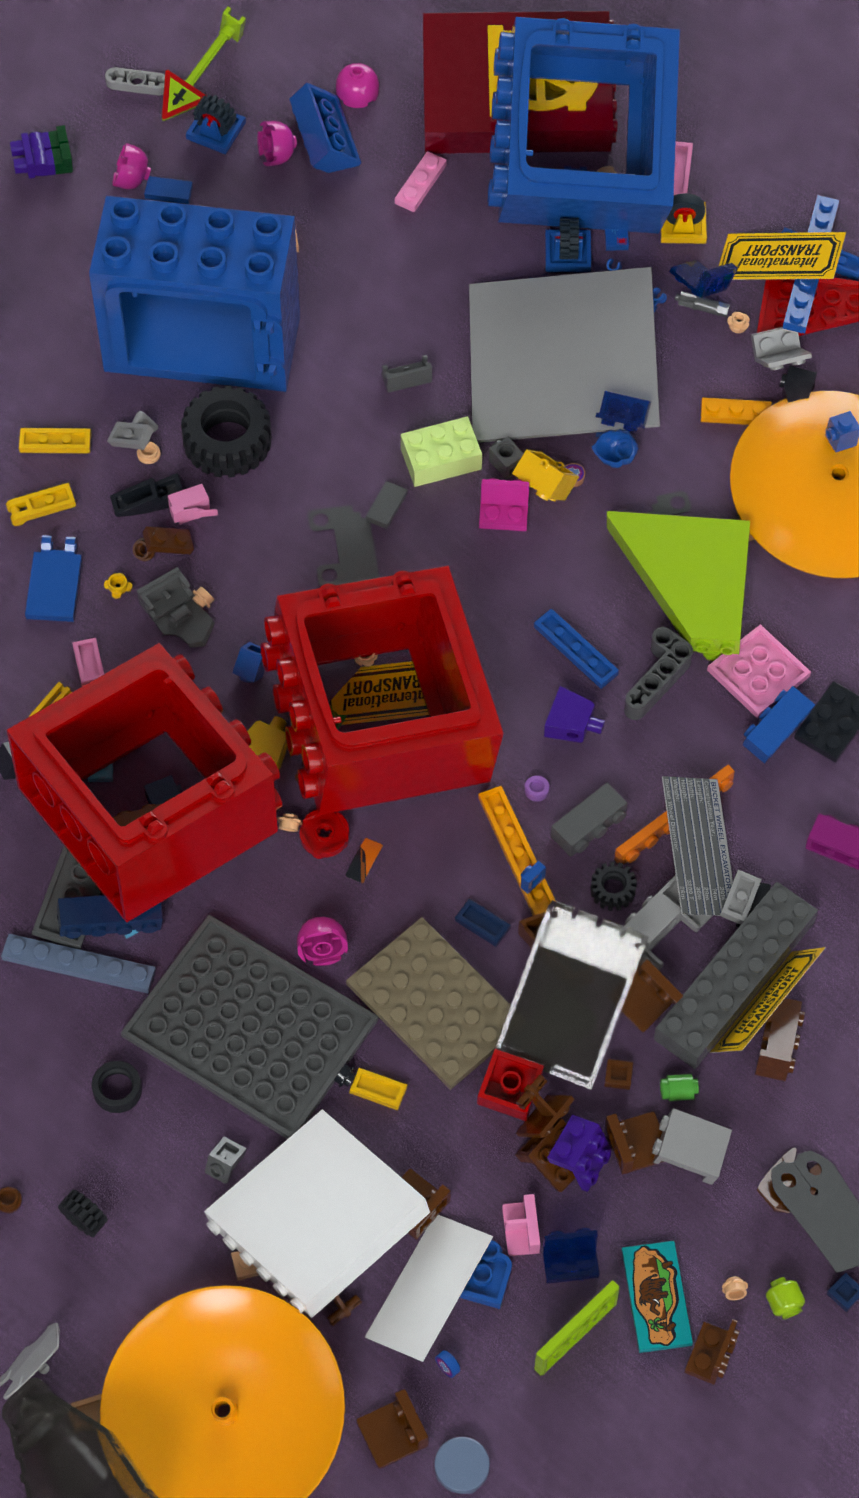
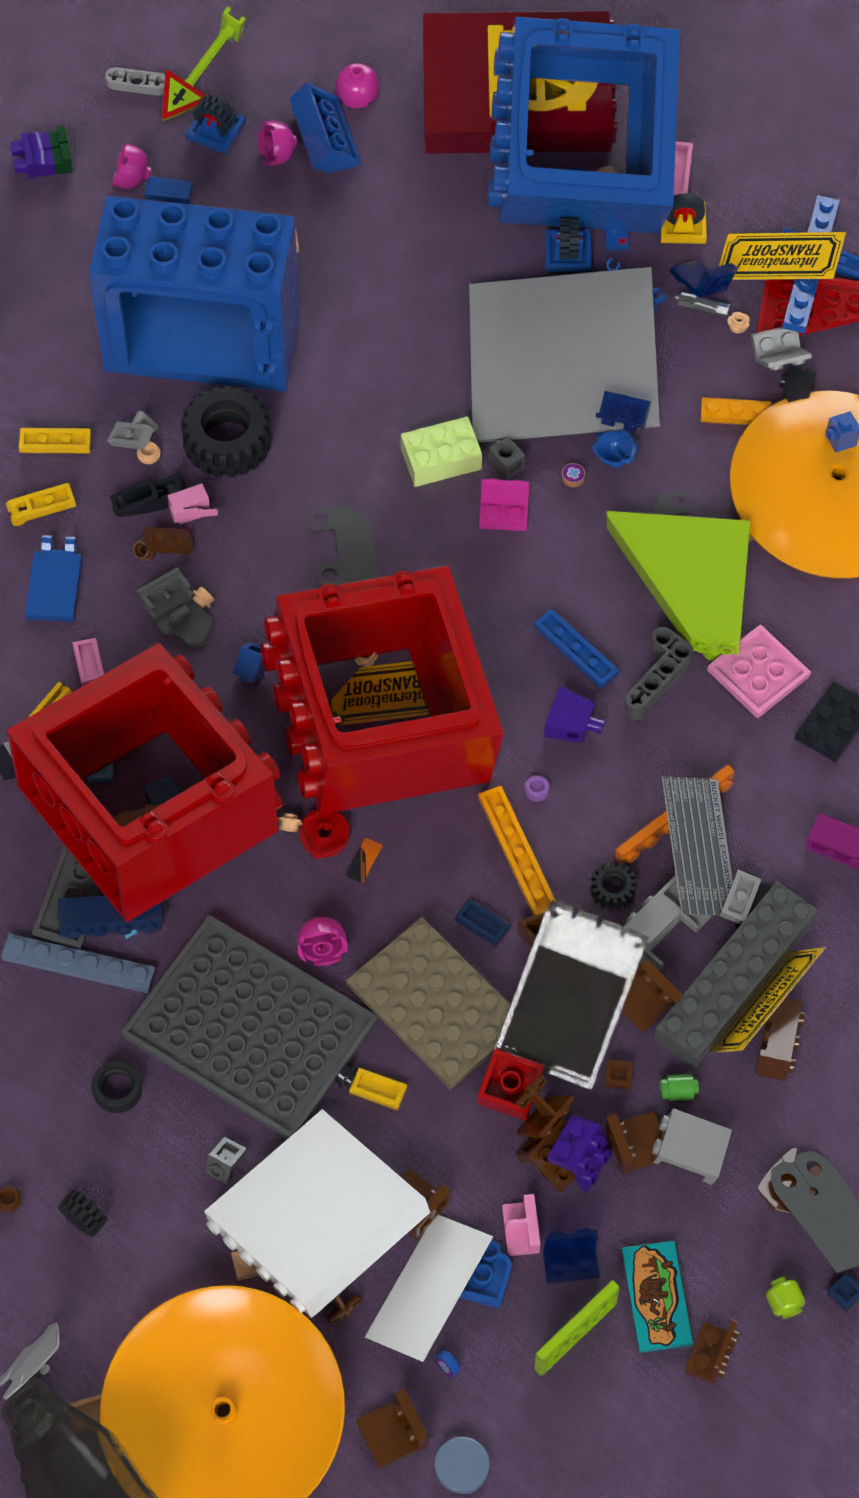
(118, 579): yellow plate -> none
(269, 739): yellow torso -> none
(386, 505): dark grey tile -> none
(407, 375): dark grey hinge -> none
(420, 181): bright pink plate -> none
(532, 876): blue plate -> none
(545, 475): yellow brick -> none
(589, 820): dark grey brick -> none
(735, 1288): light nougat plate -> none
(777, 723): blue brick -> none

